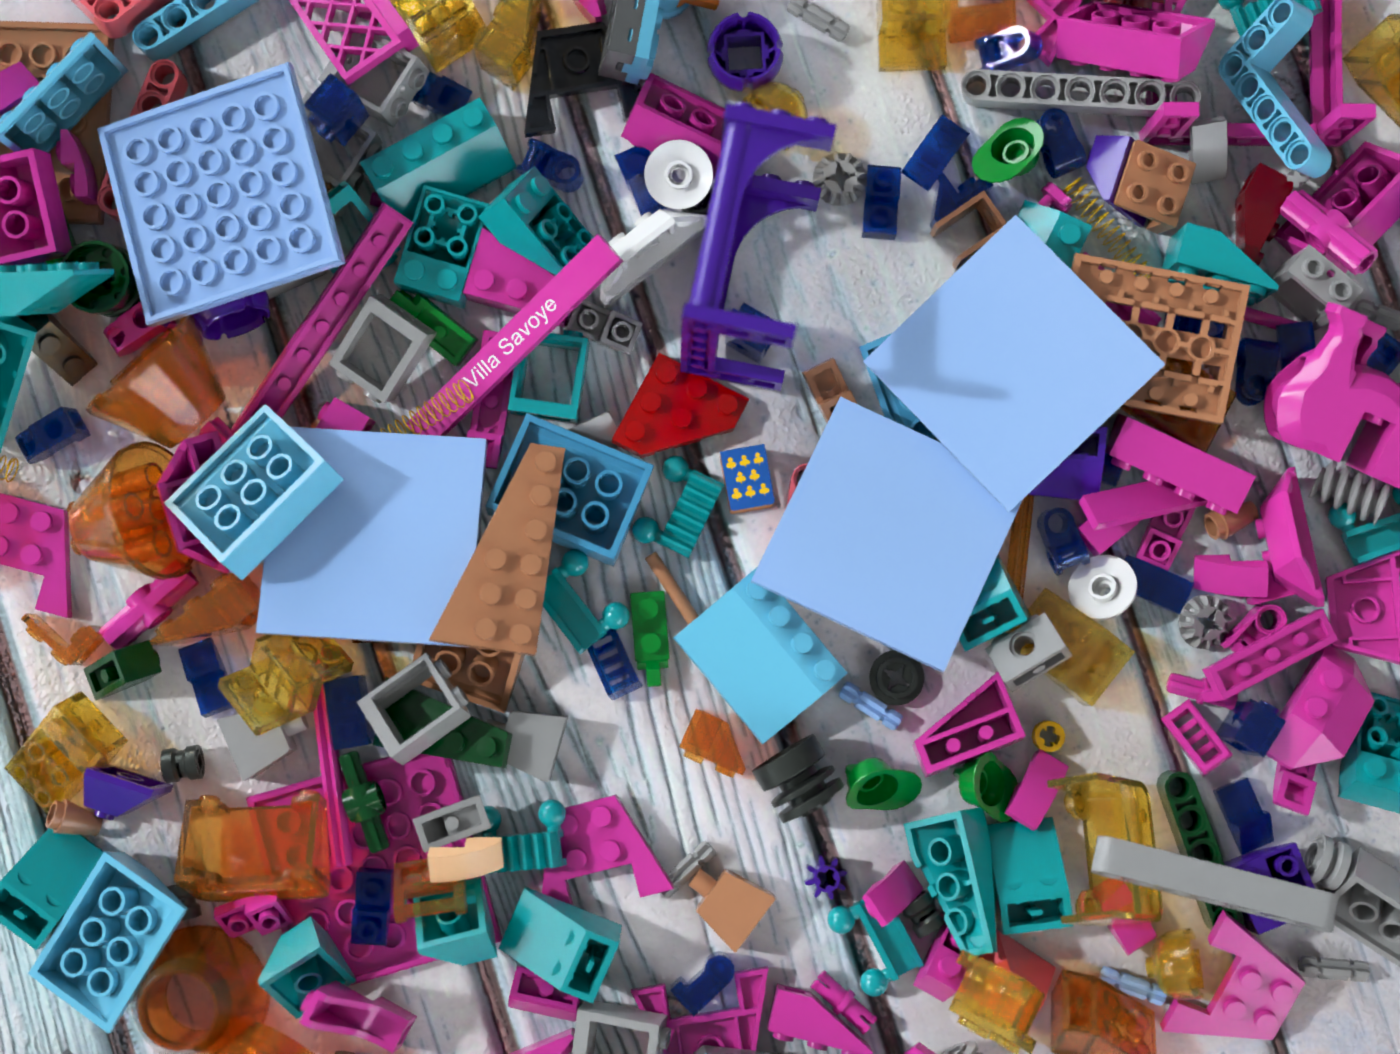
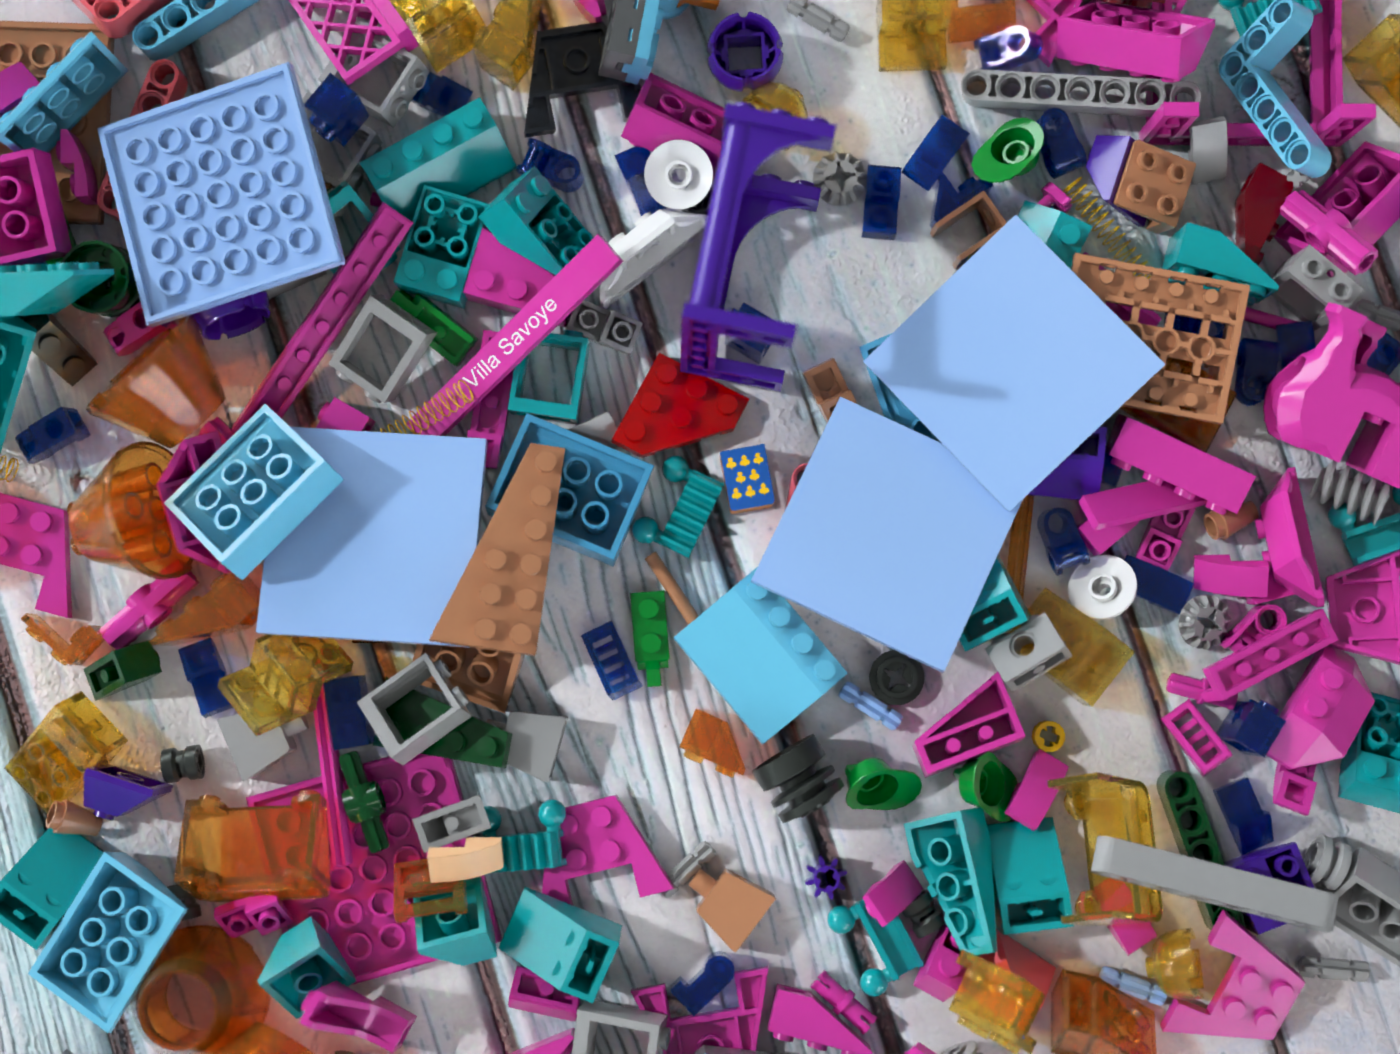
(372, 906): clear blue slope -> none
(571, 612): teal gear -> none

